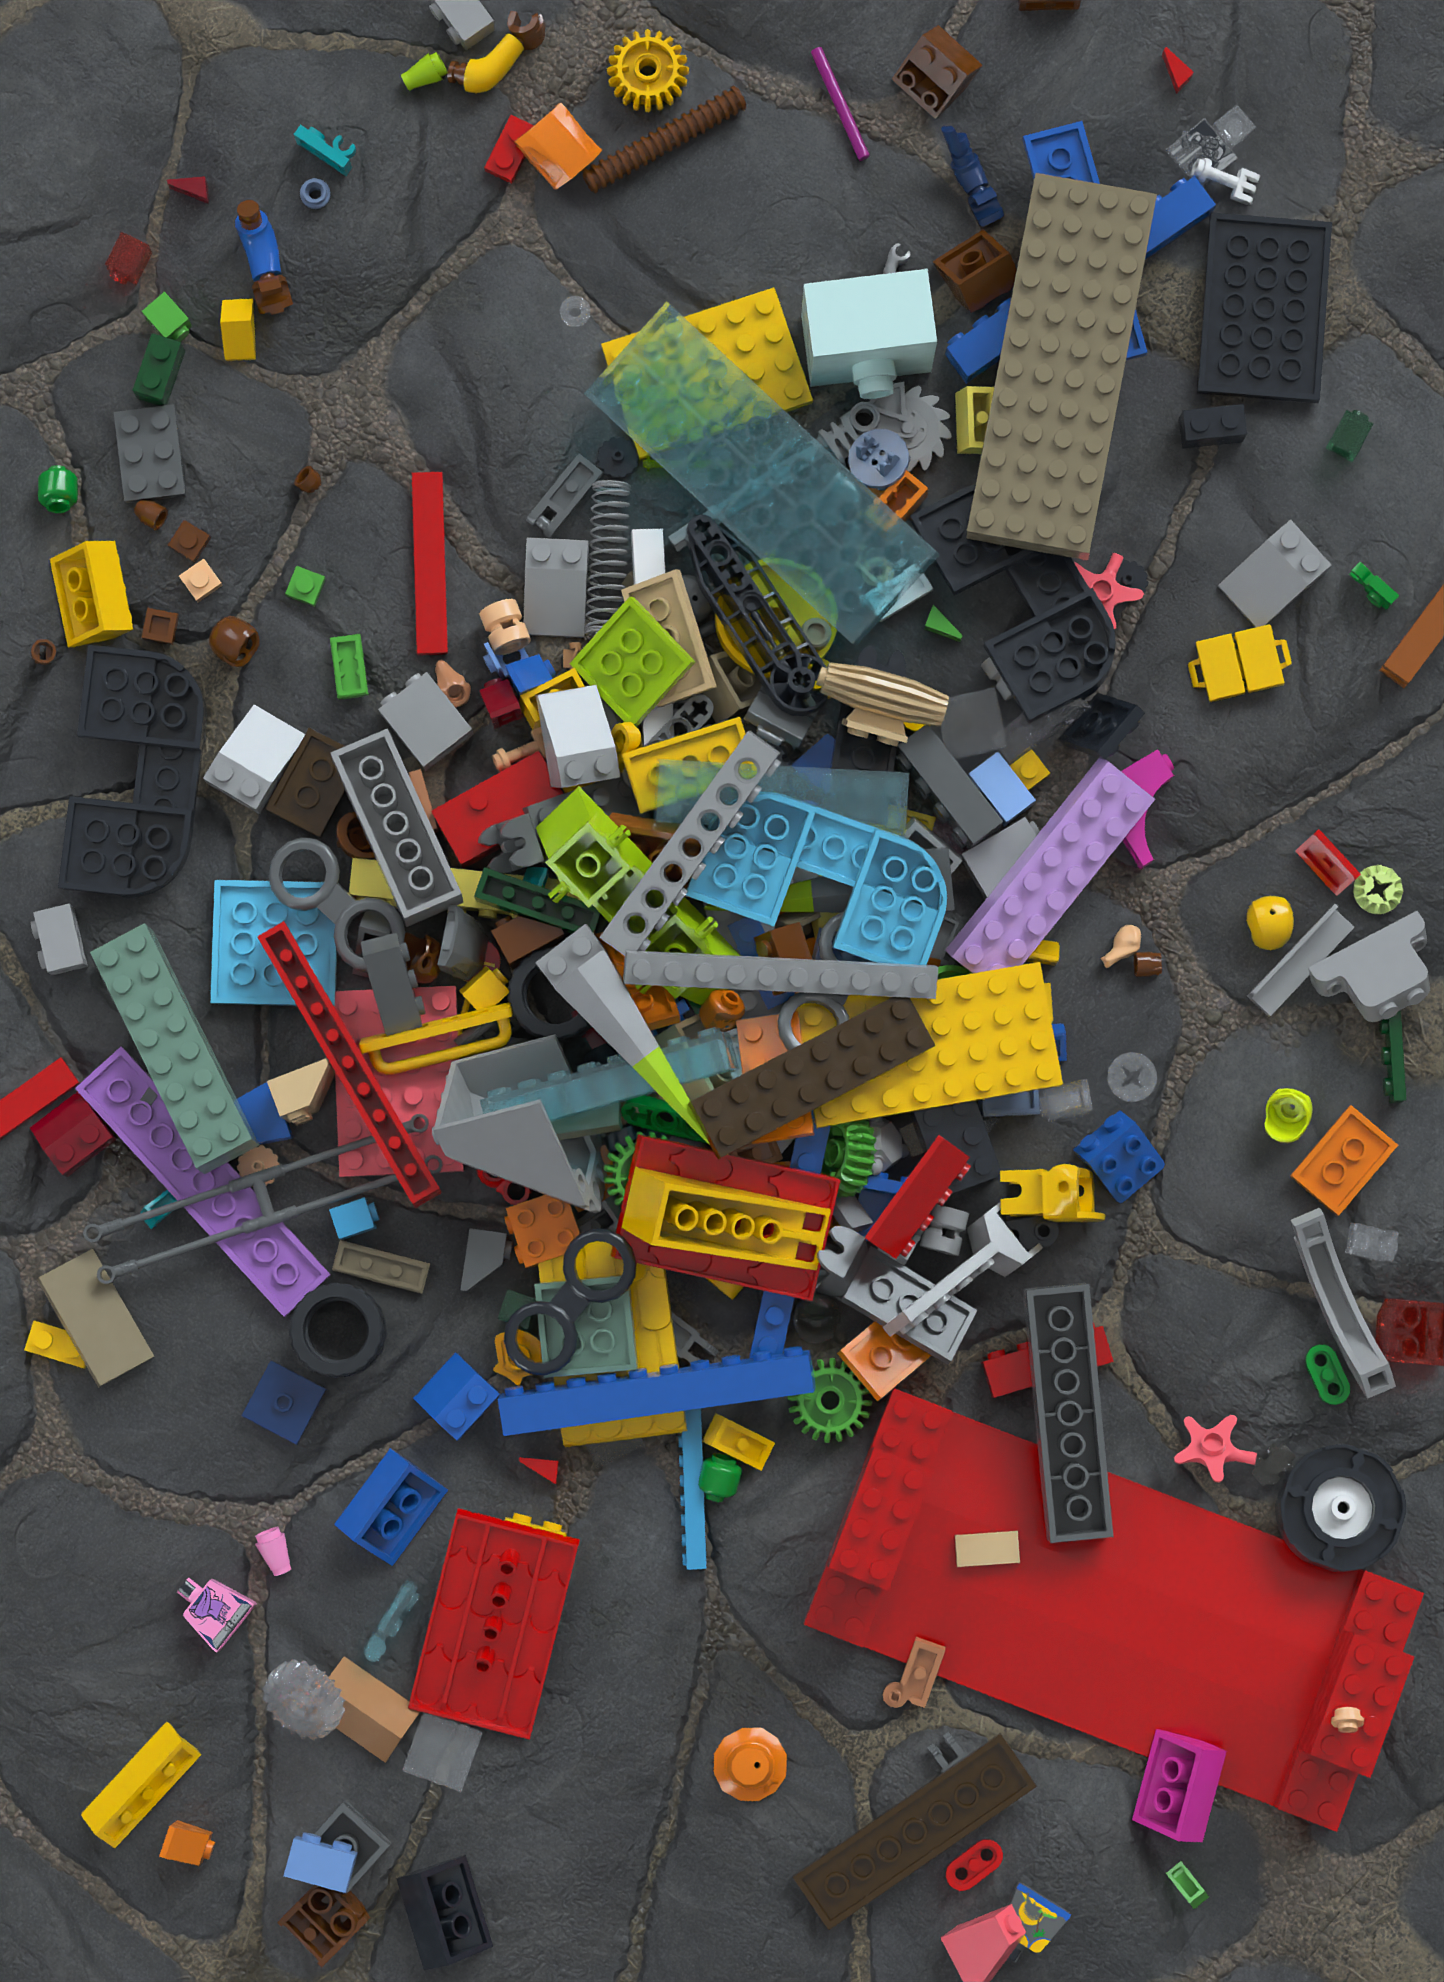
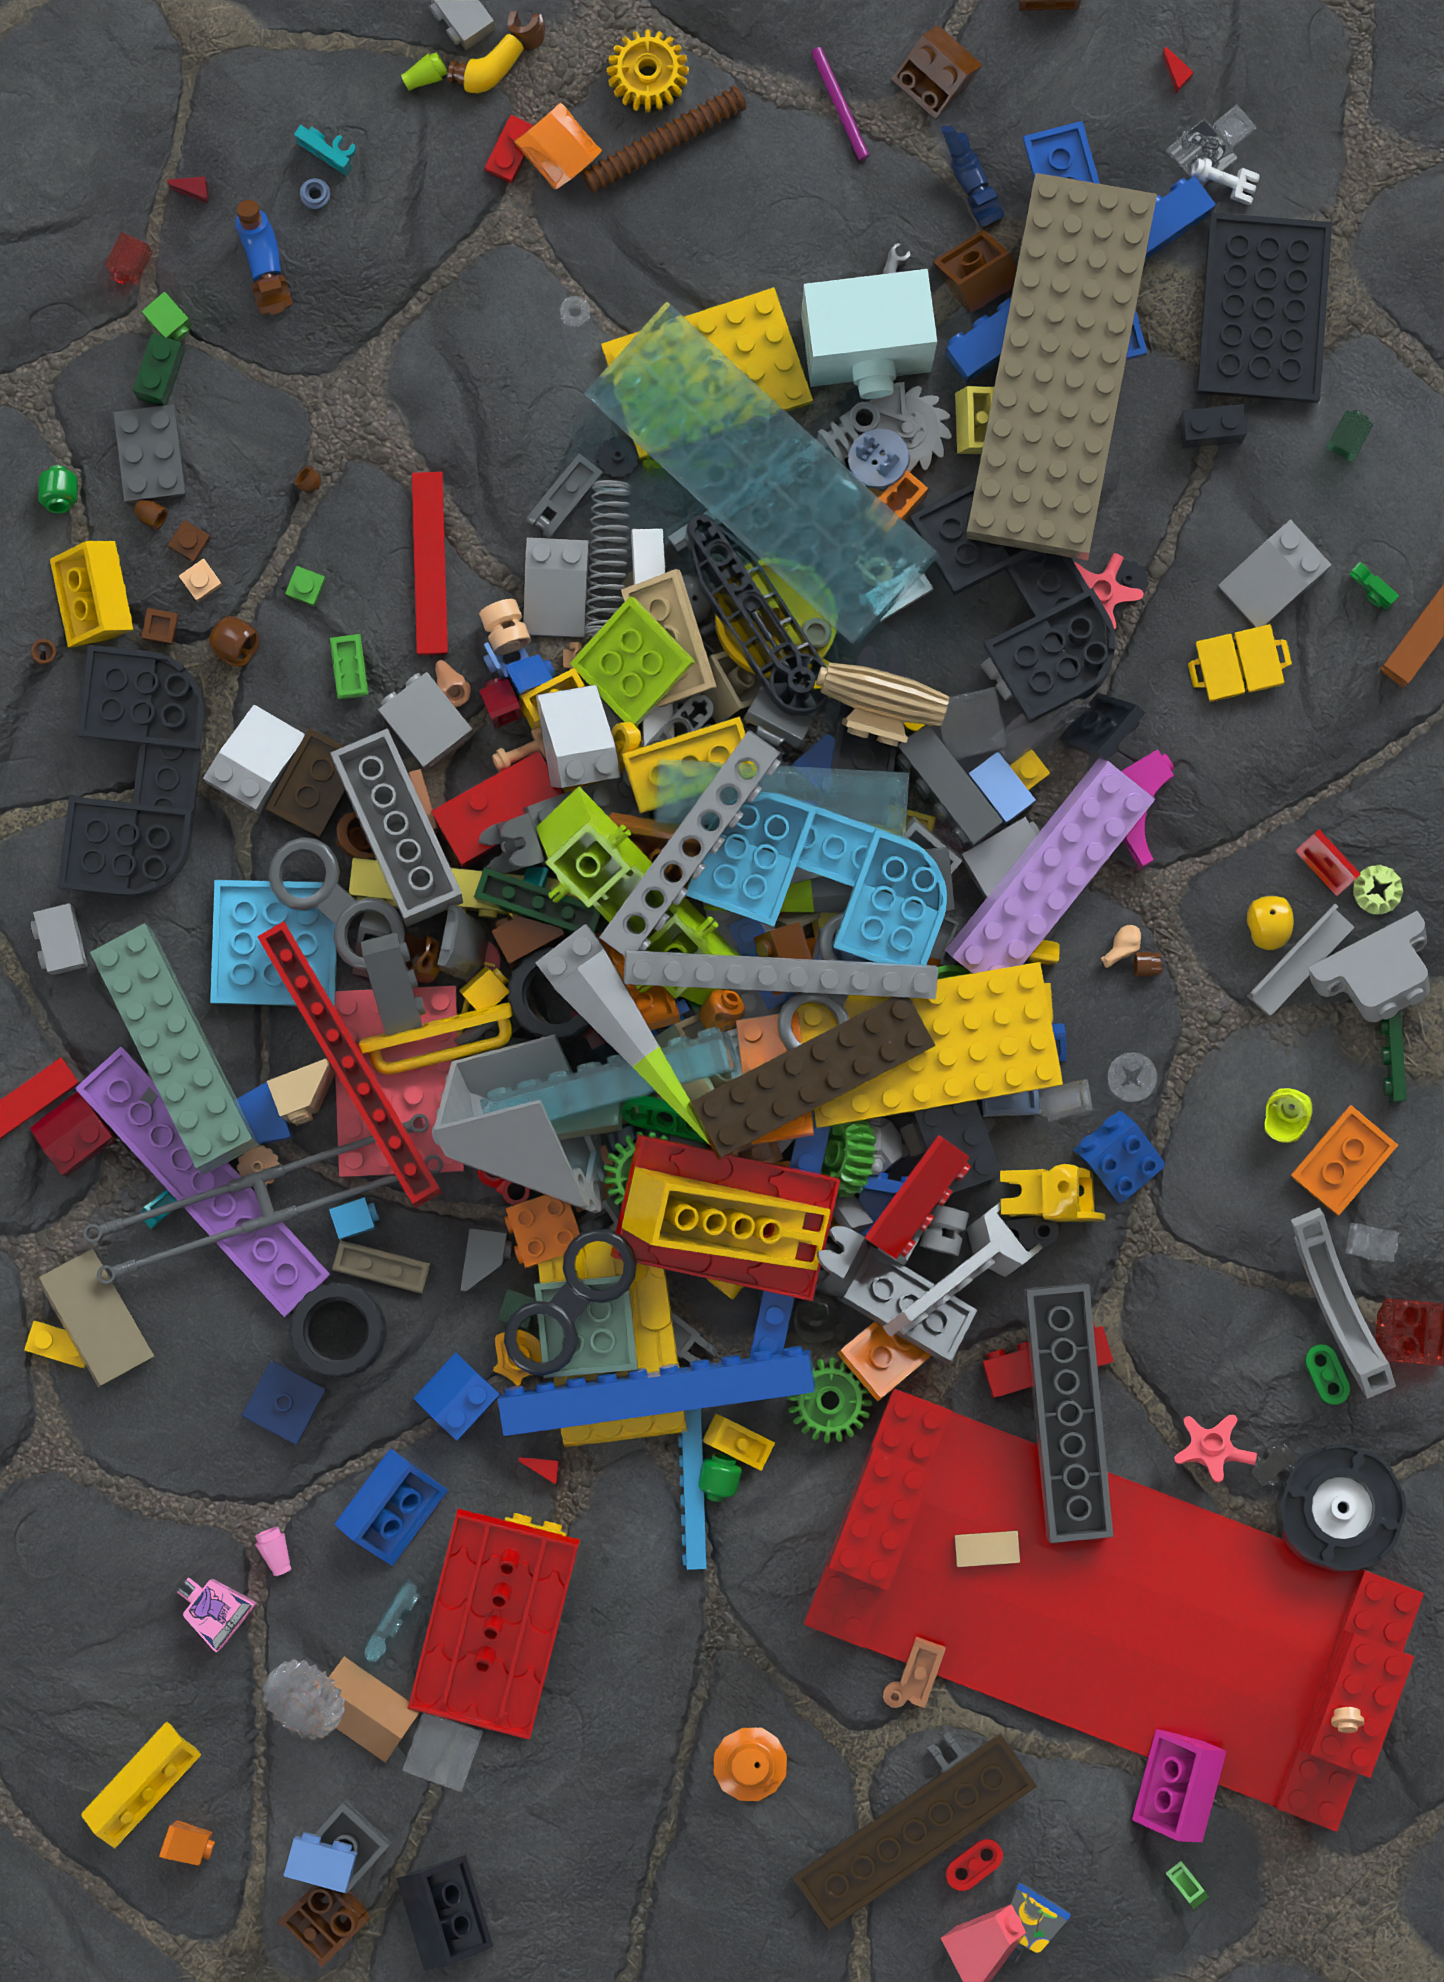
(238, 329): yellow slope -> none
(940, 625): bright green piece -> none

